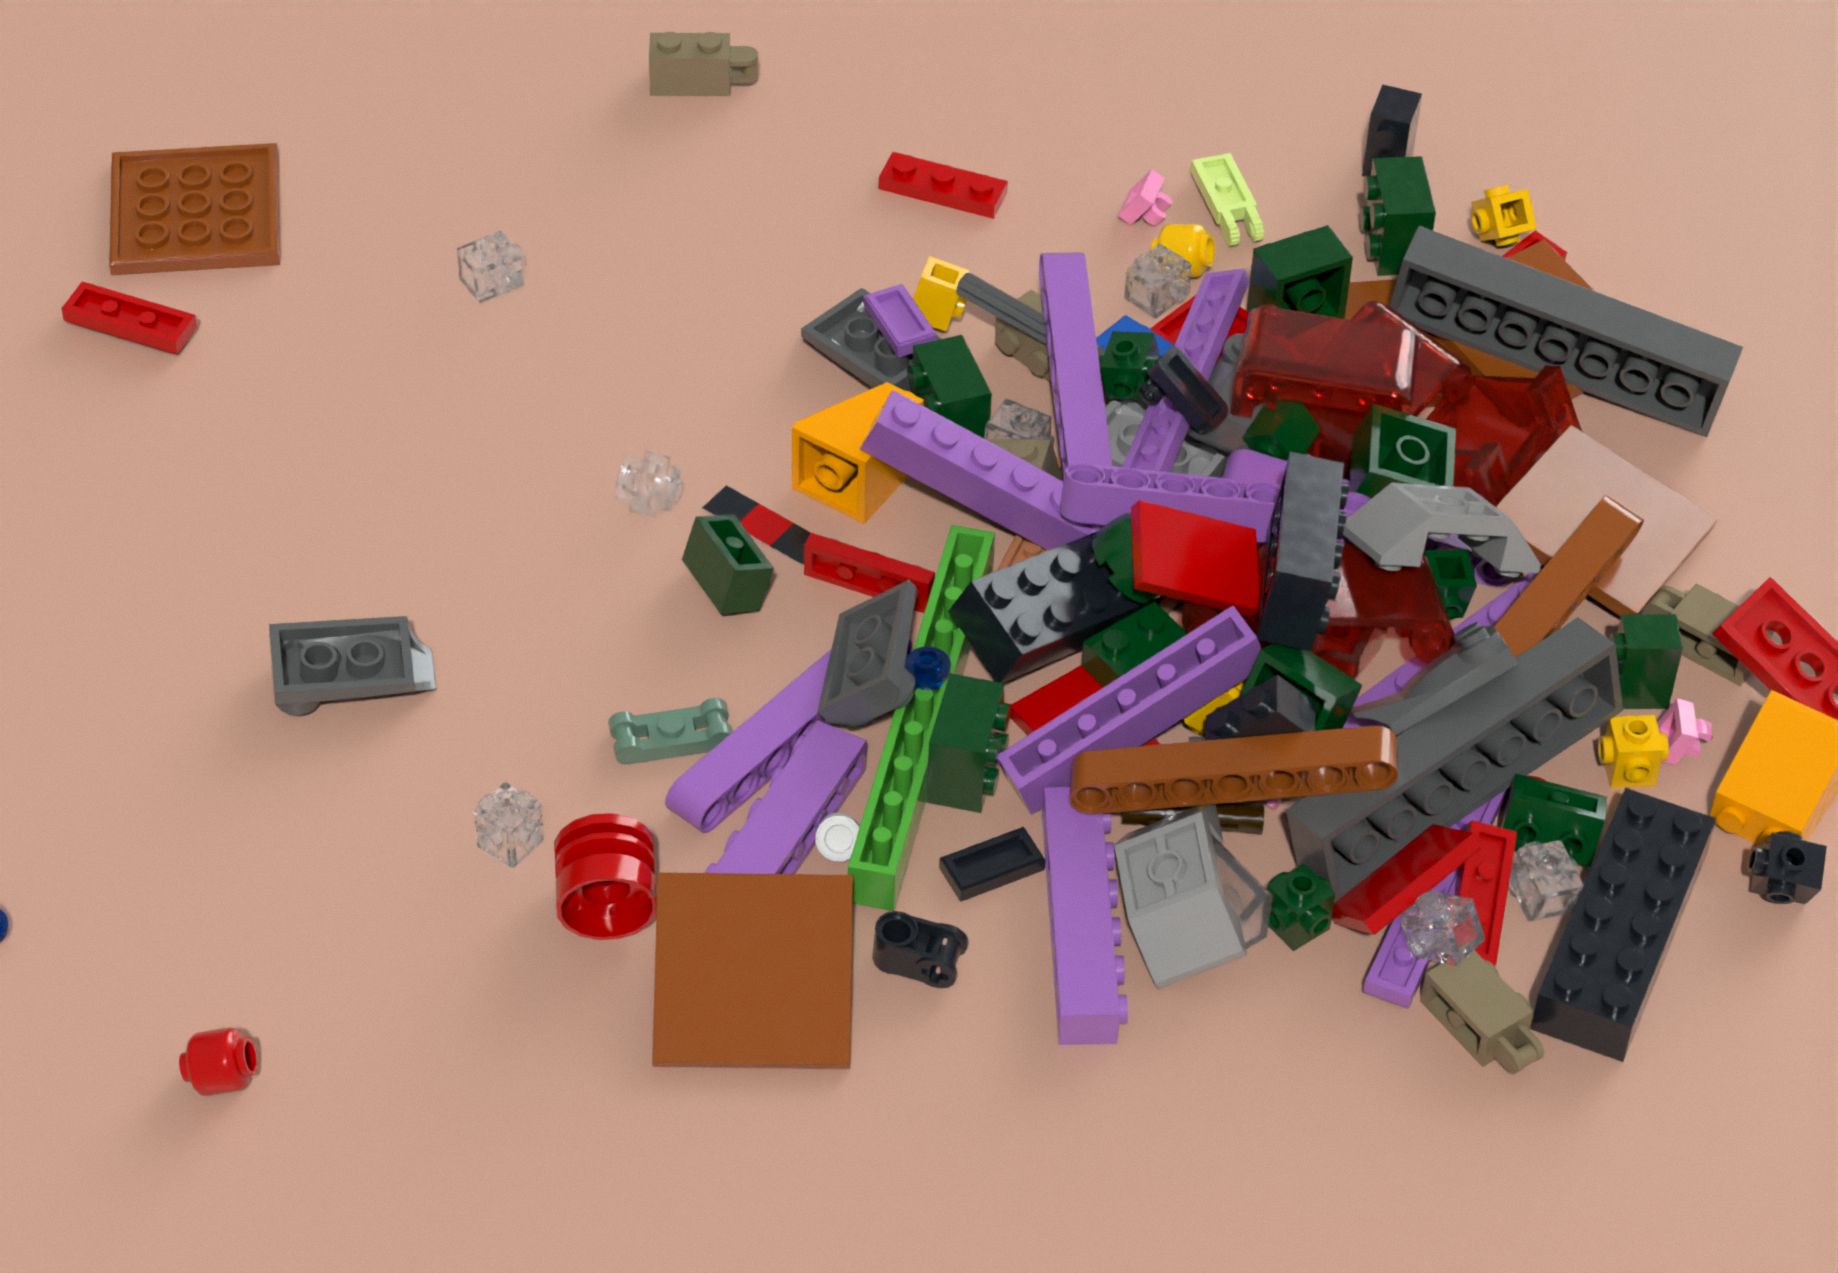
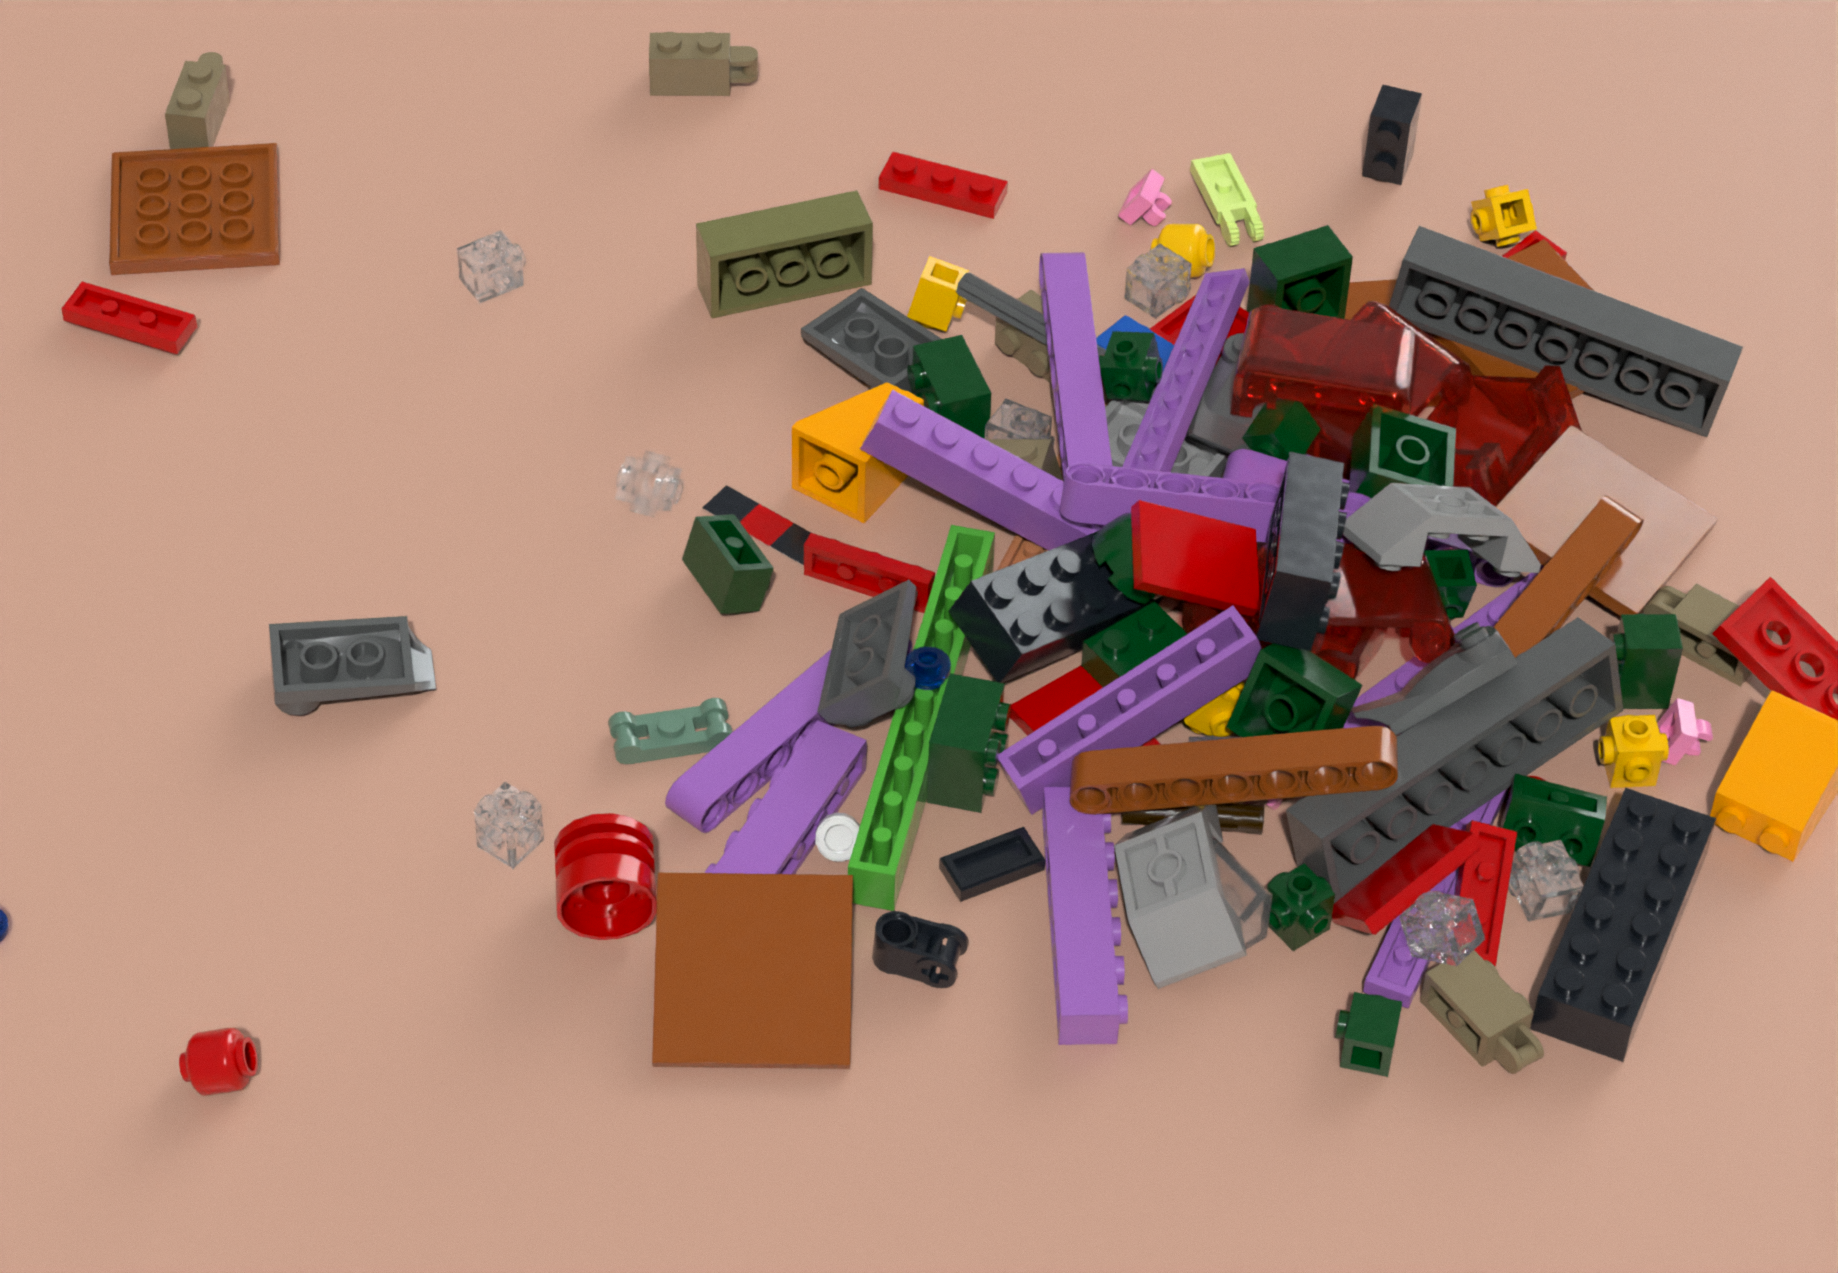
(198, 103): none -> dark tan brick
(784, 254): none -> olive brick
(899, 319): medium lavender tile -> none
(1186, 389): black piece -> none
(1261, 711): black brick -> none
(1369, 1033): none -> dark green brick
(1395, 208): dark green brick -> none
(1787, 868): black brick -> none

